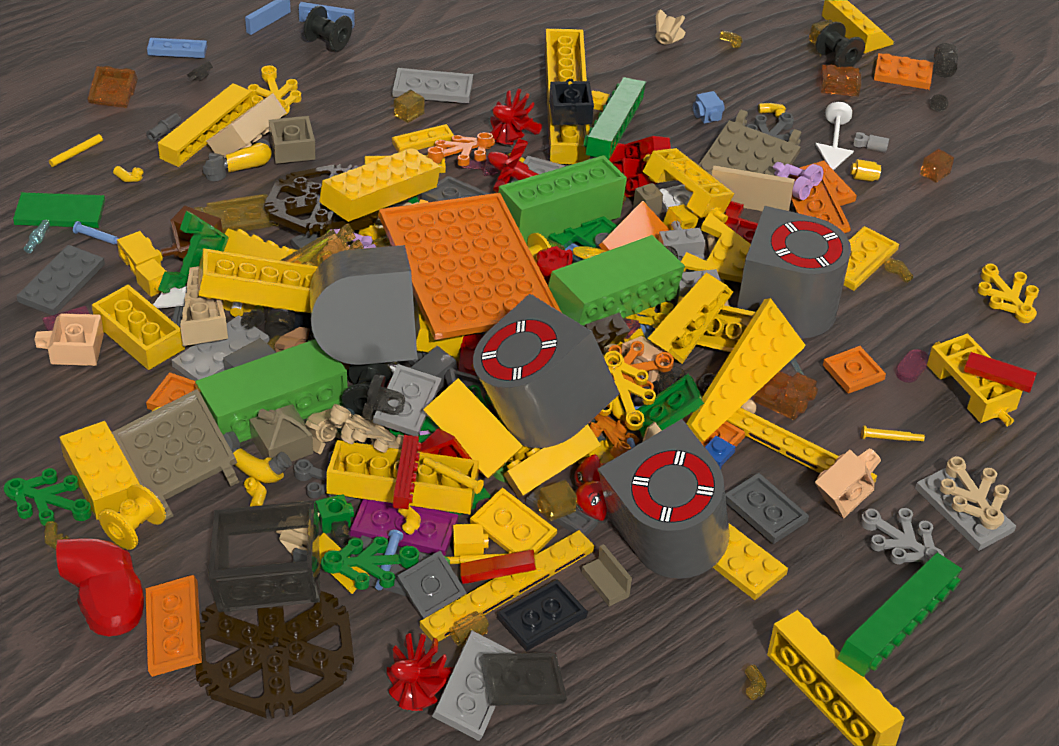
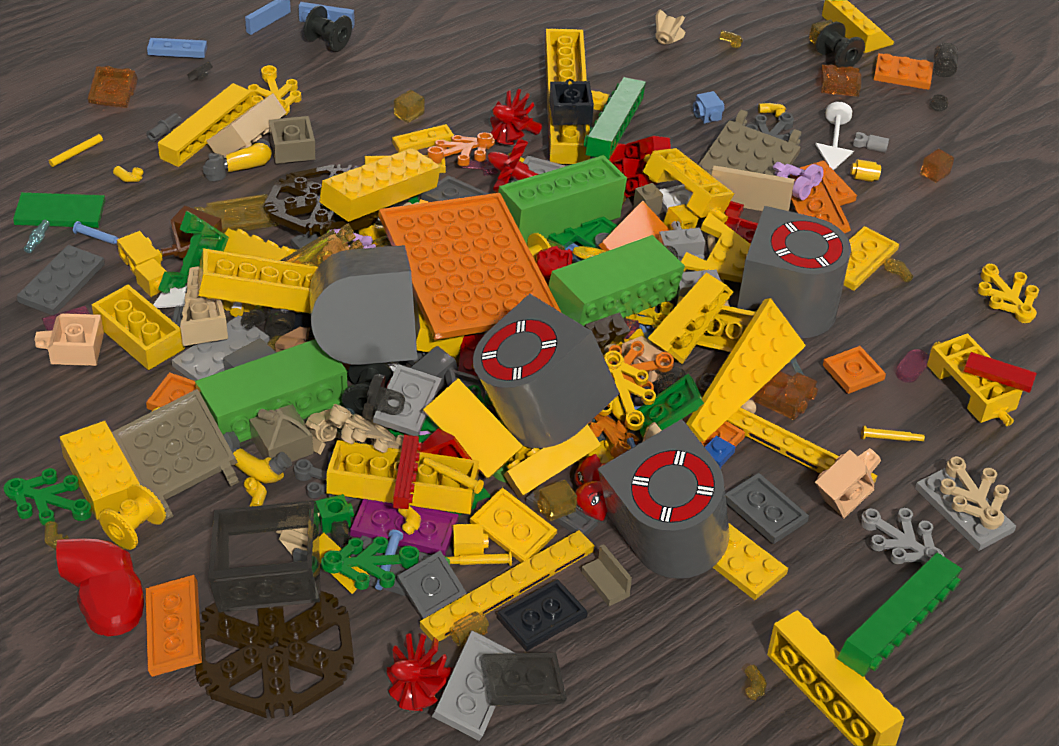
(434, 85): light grey plate -> none
(498, 566): red tile -> none

